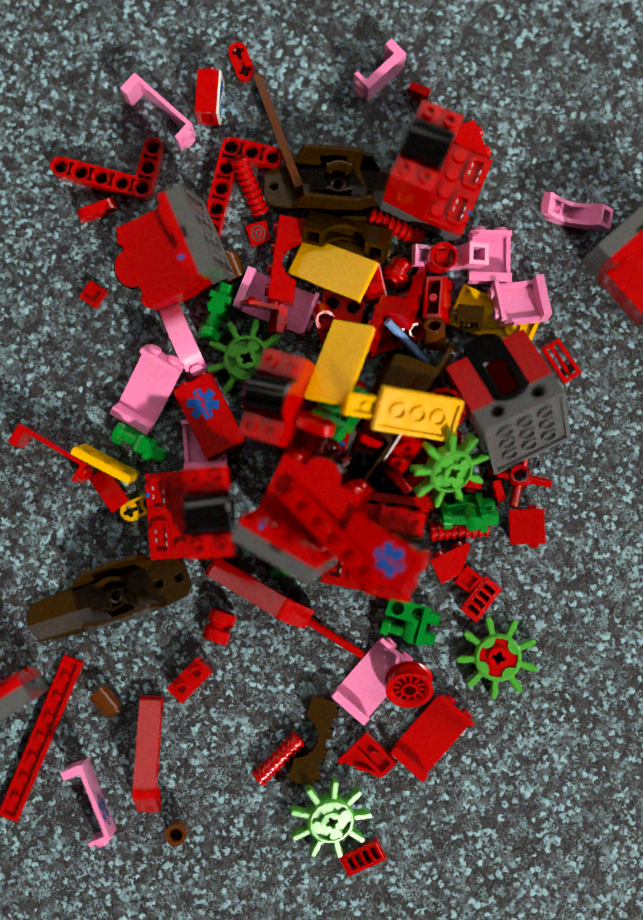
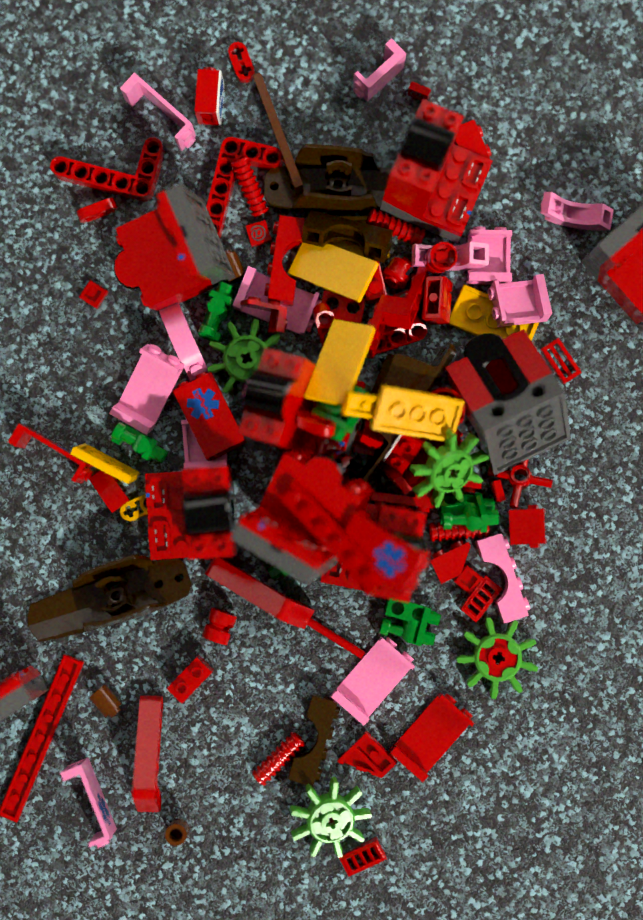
(409, 684): red wheel -> none
(414, 349): medium blue bar -> none
(434, 334): reddish brown brick -> none
(468, 316): dark brown brick -> none
(511, 603): none -> bright pink arch

